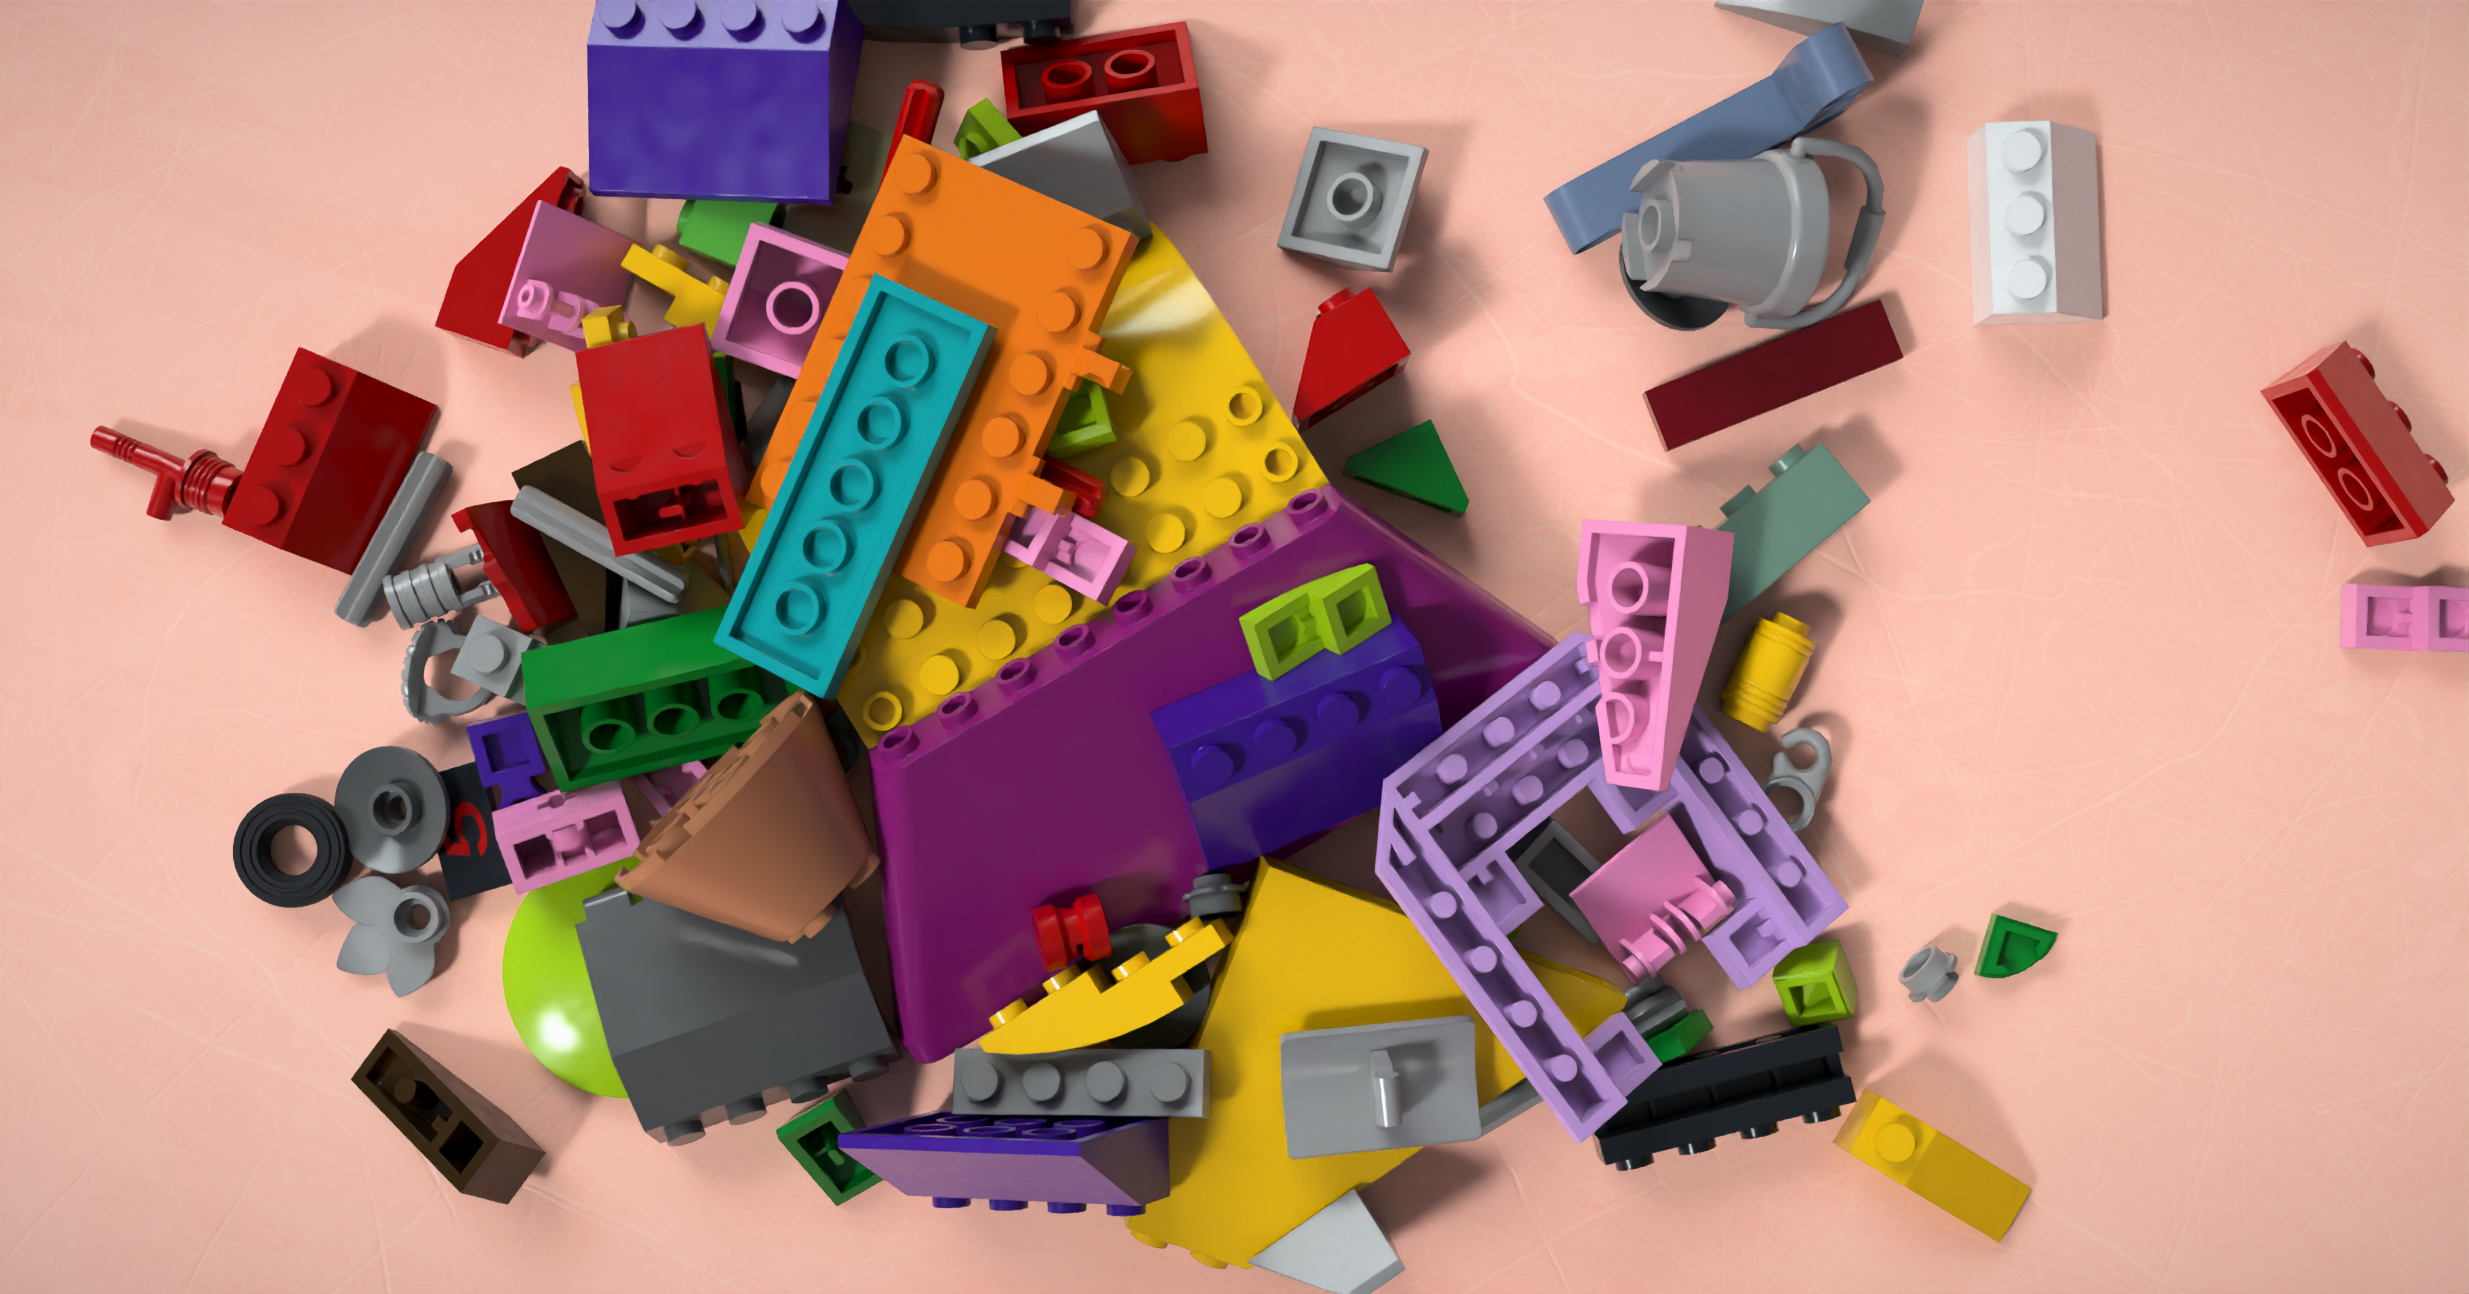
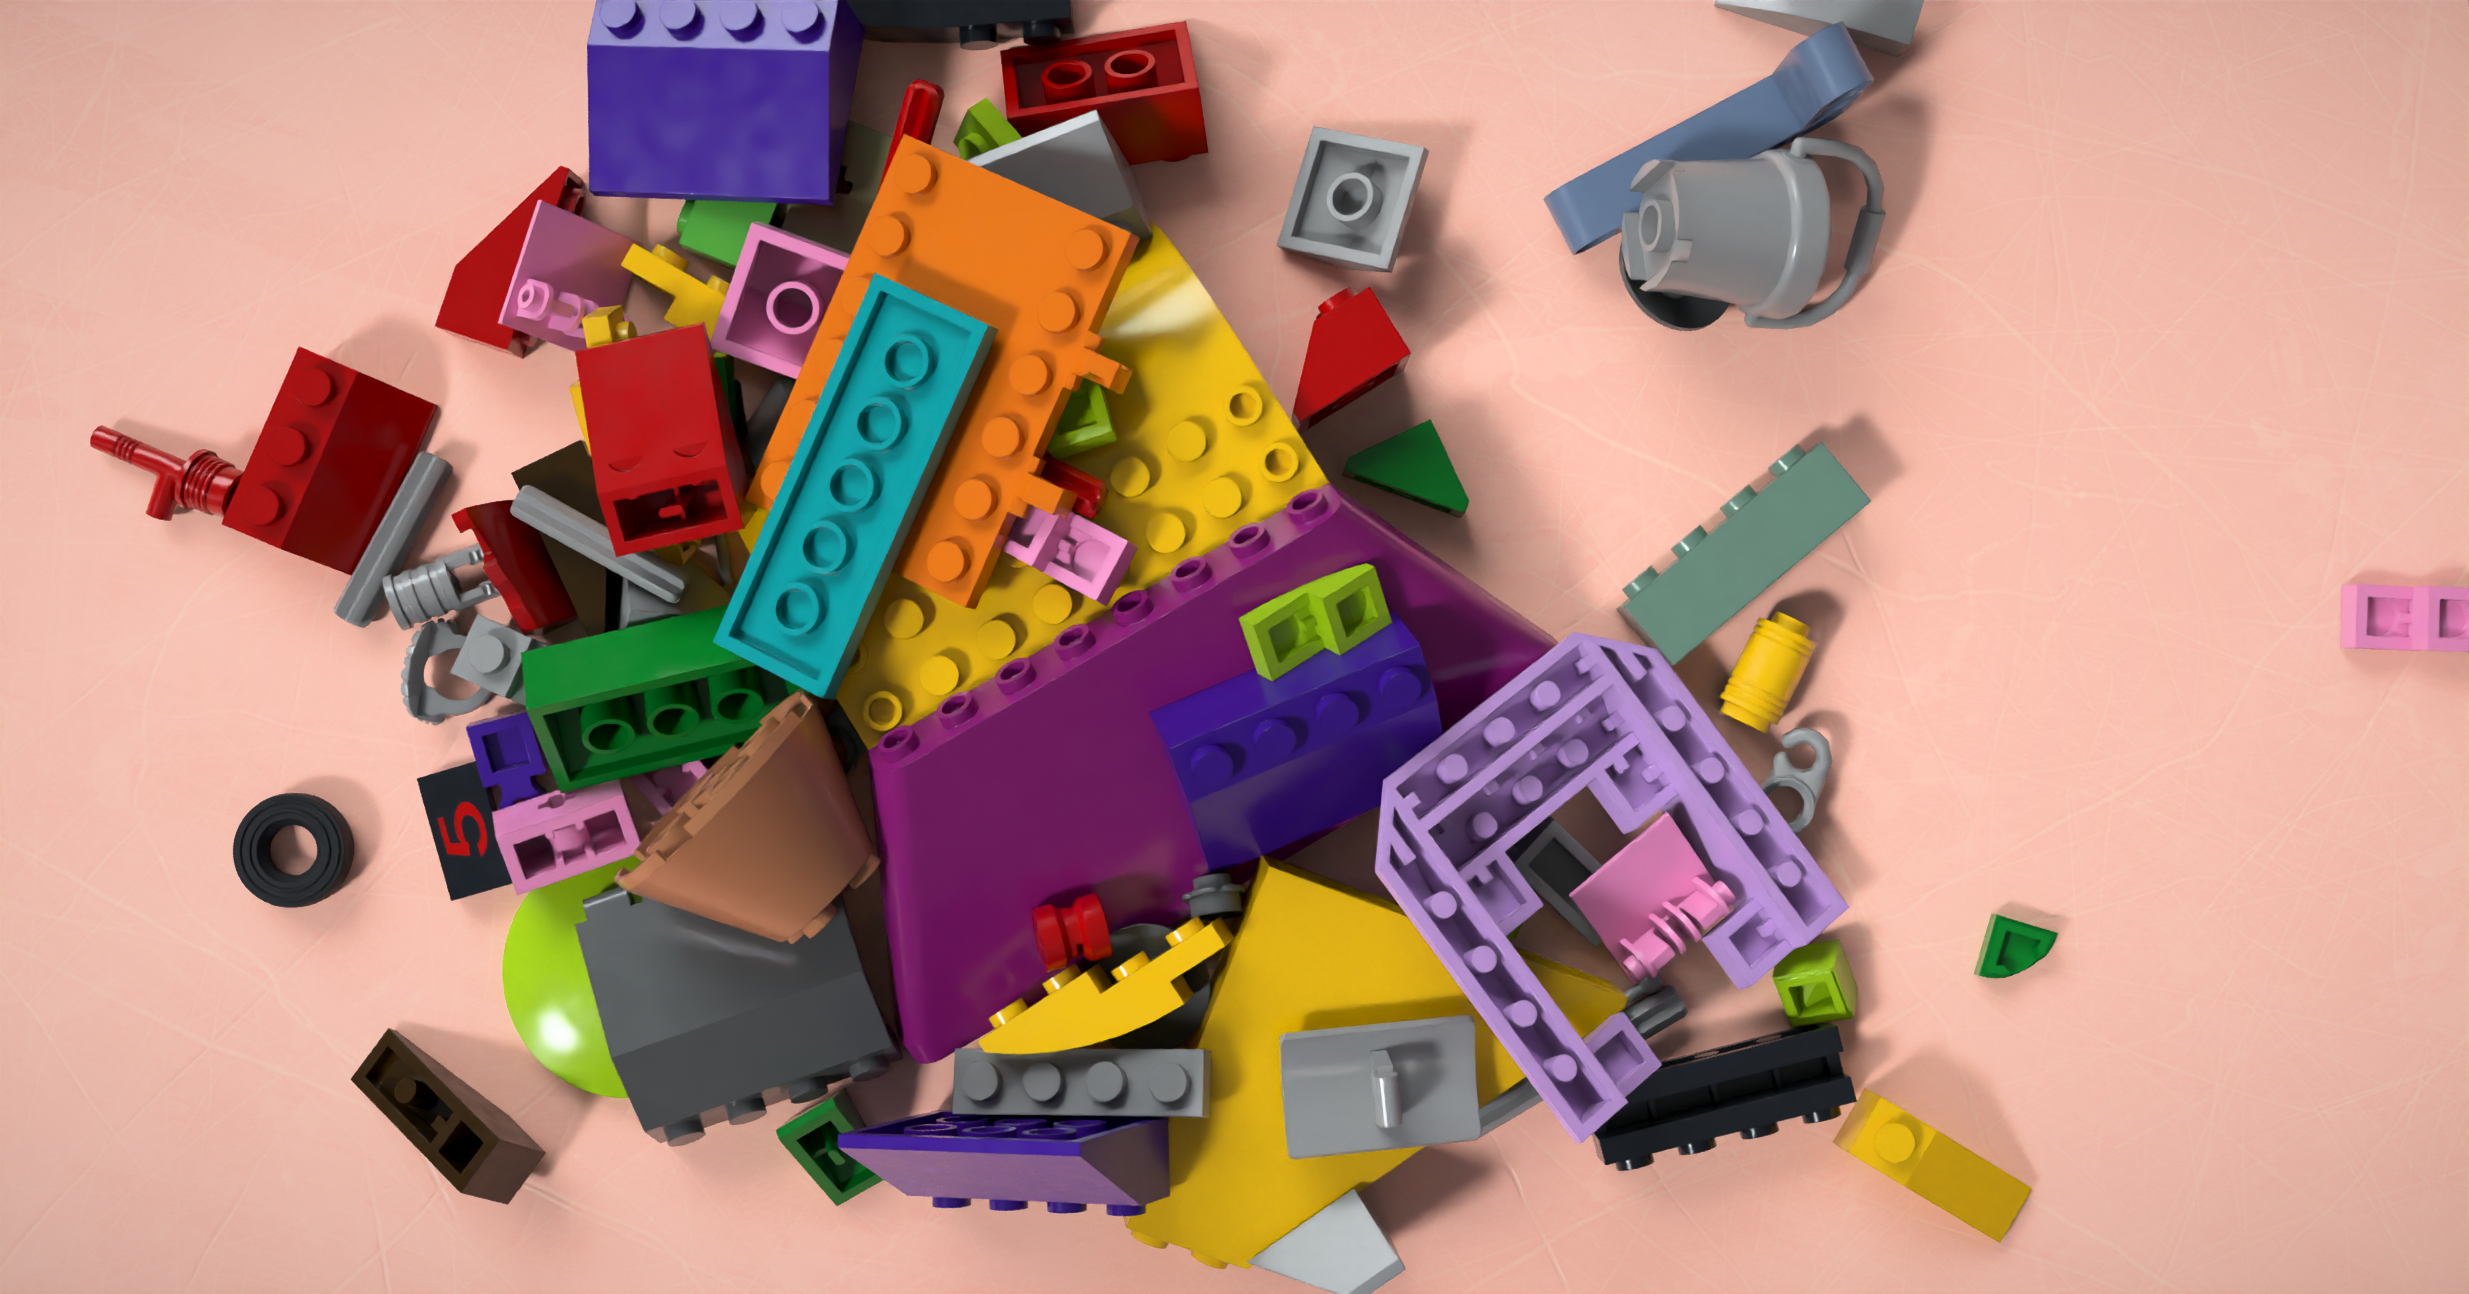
(370, 809): dark grey dish -> none
(386, 934): light grey plate -> none
(1653, 622): bright pink wedge -> none
(1681, 1036): green tile -> none
(1772, 375): dark red tile -> none
(1929, 974): light grey plate -> none
(2034, 224): white slope -> none
(2360, 446): red slope -> none

